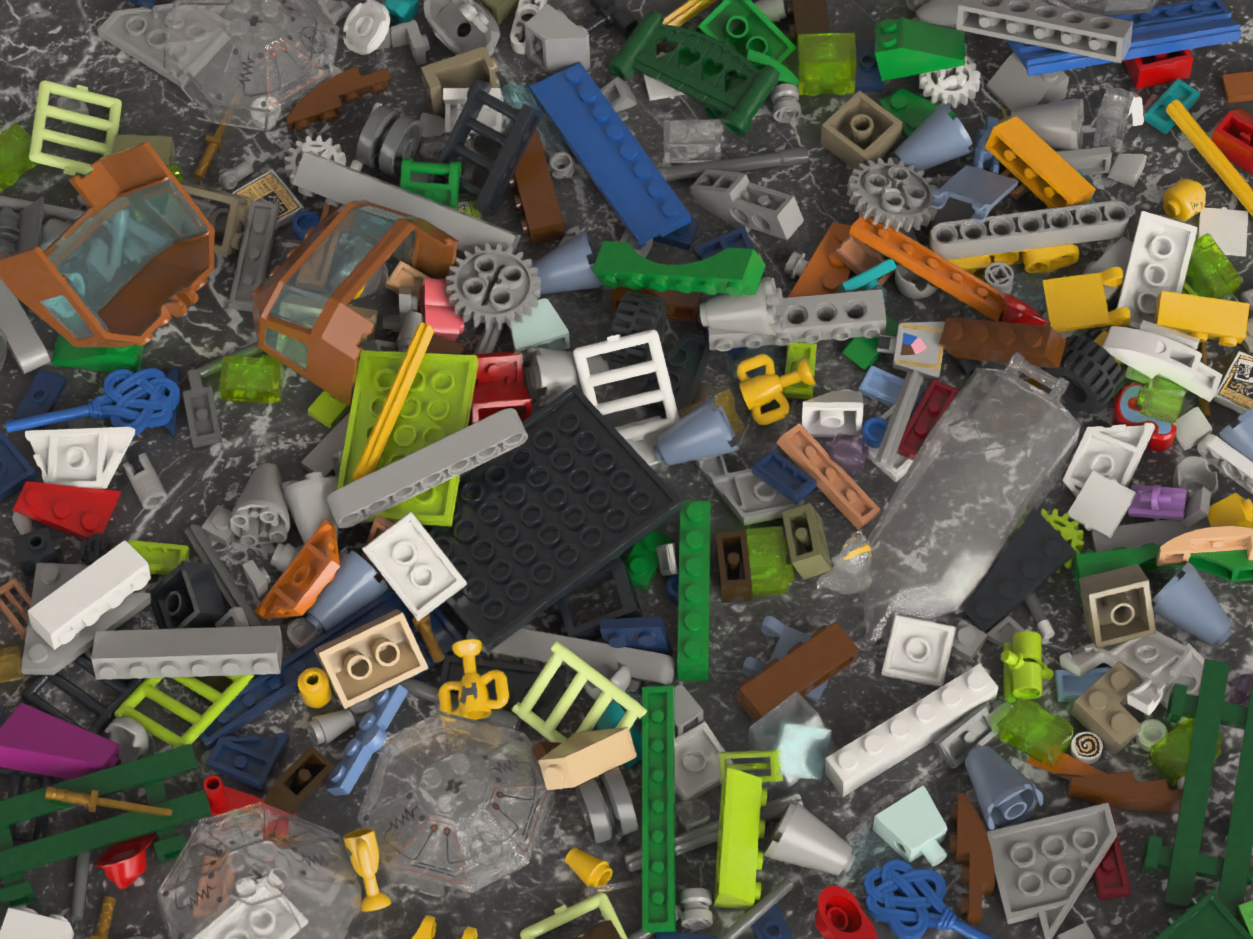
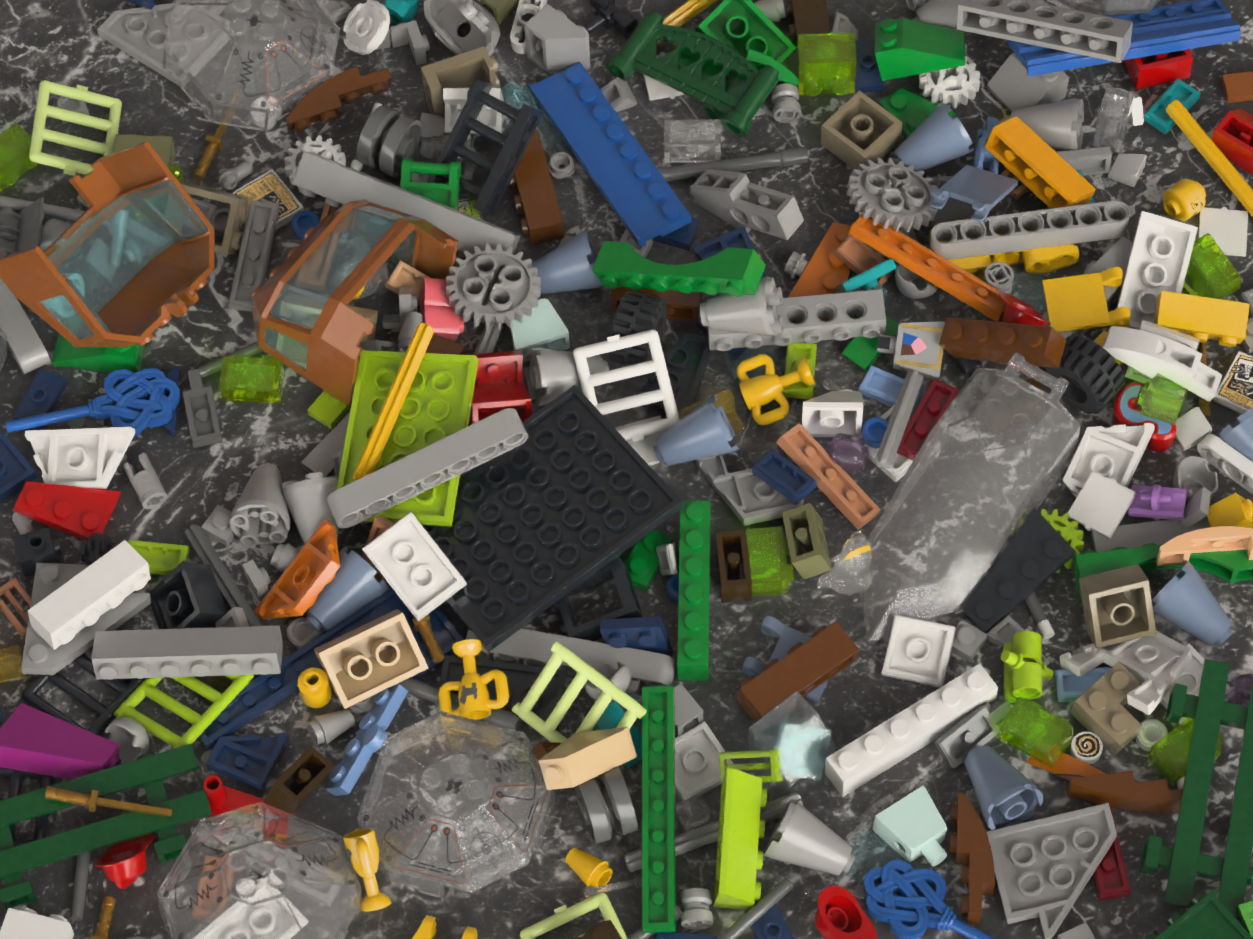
(843, 25): none -> light grey tile

